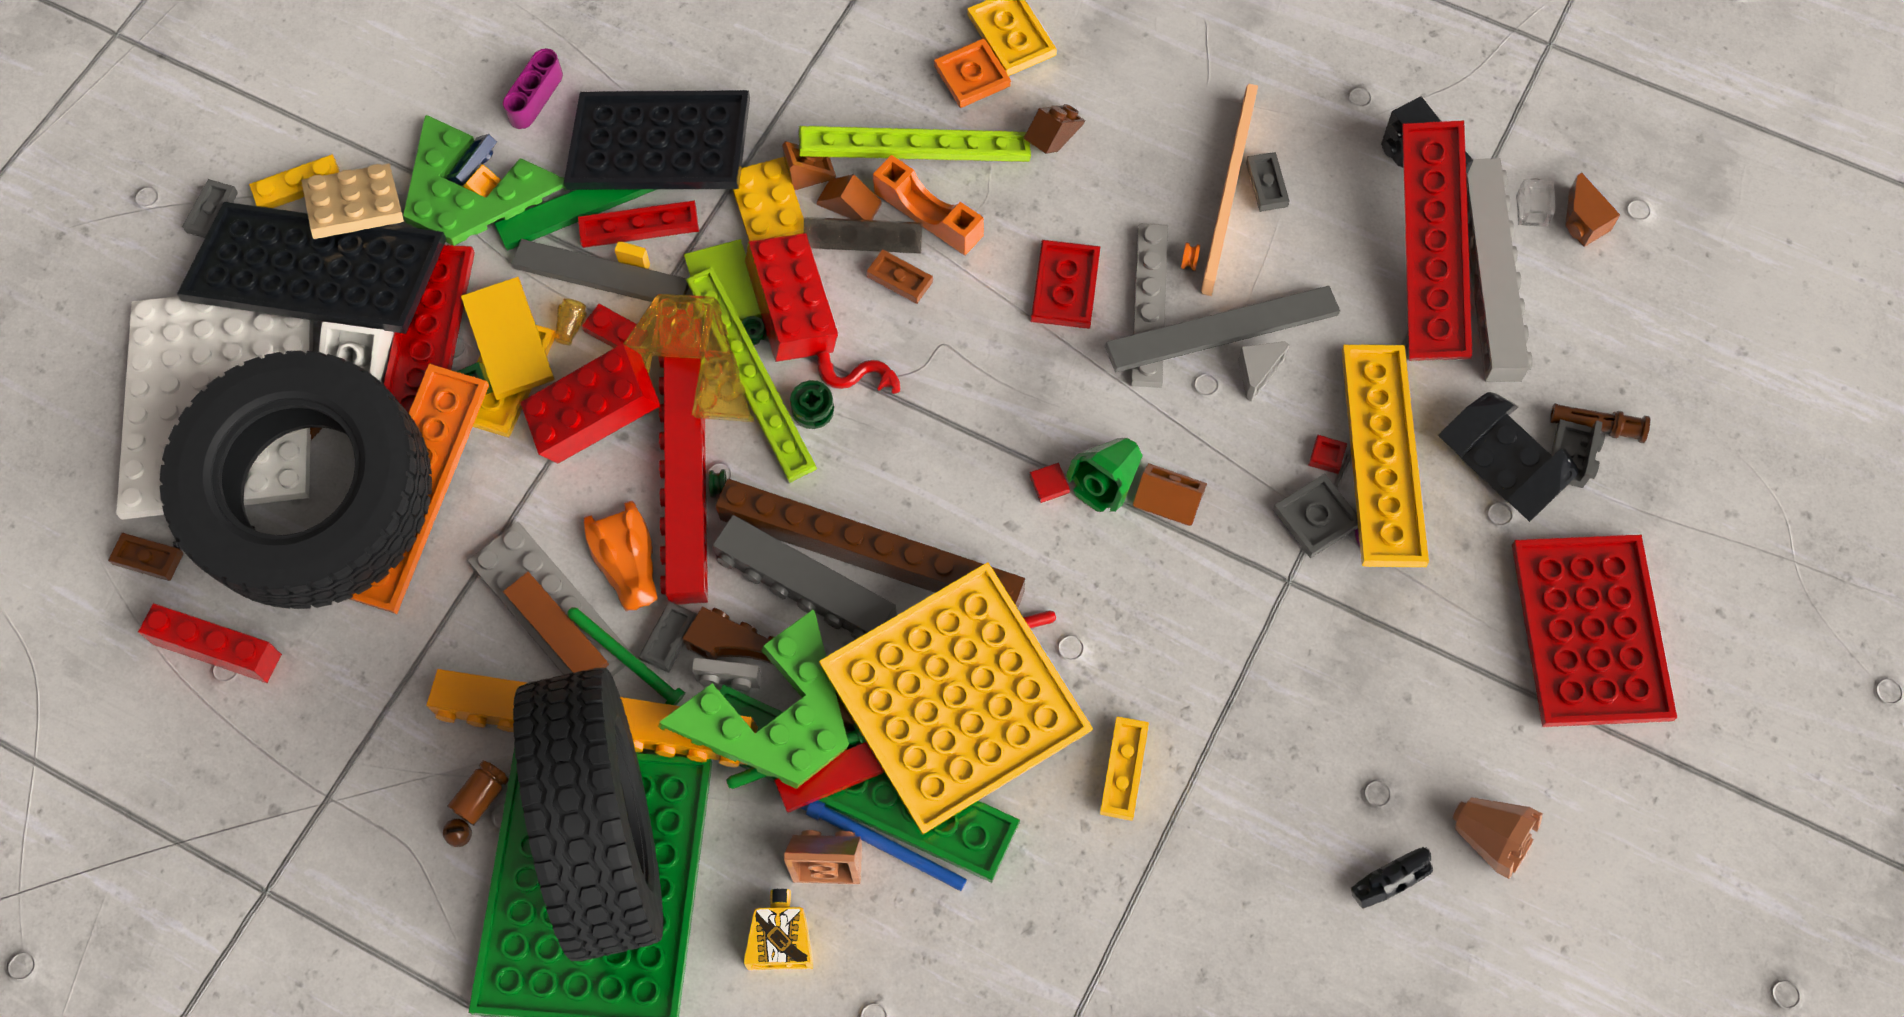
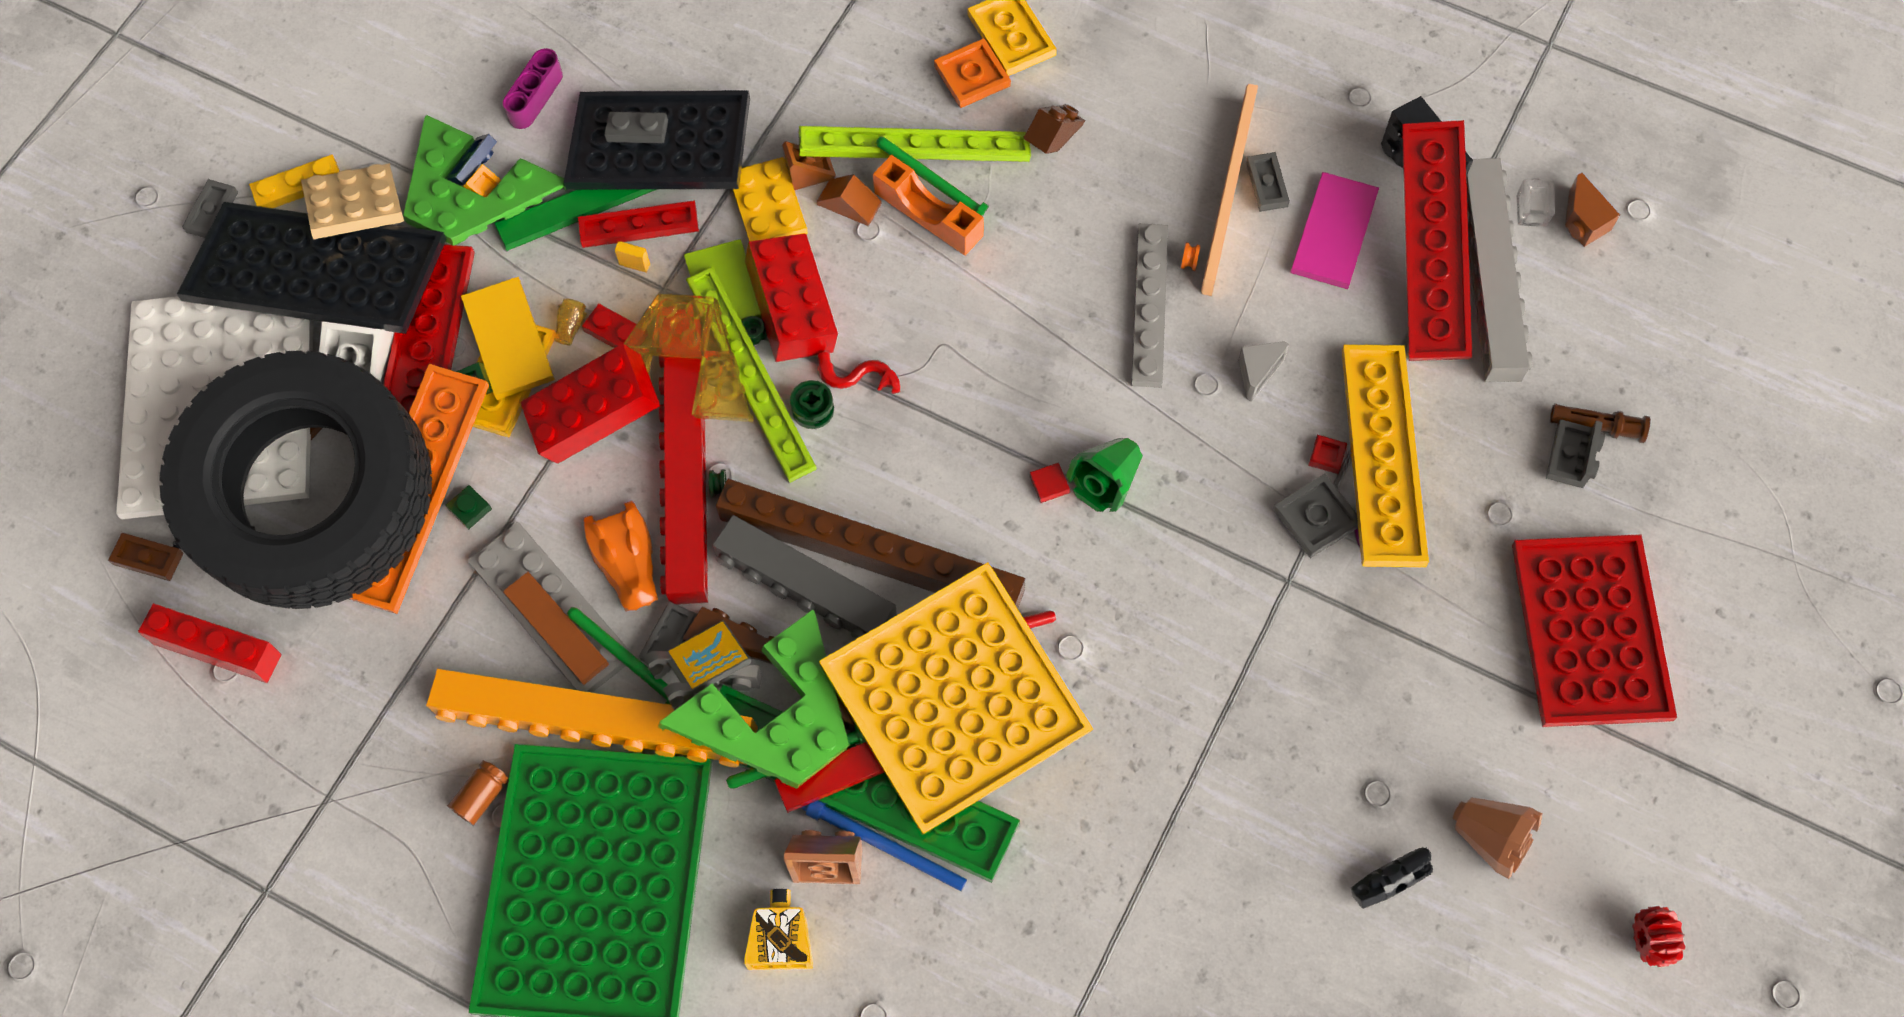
(458, 838): reddish brown hinge -> none
(468, 507): none -> dark green plate
(587, 814): black tyre -> none
(596, 272): dark grey tile -> none
(636, 127): none -> dark grey plate
(698, 662): none -> flag
(864, 235): clear smoke plate -> none
(899, 276): dark orange plate -> none
(931, 177): none -> green bar
(1065, 284): red tile -> none
(1124, 768): yellow plate -> none
(1169, 494): dark orange panel -> none
(1221, 328): dark grey tile -> none
(1335, 230): none -> dark pink tile
(1508, 455): black piece -> none
(1658, 936): none -> red gear

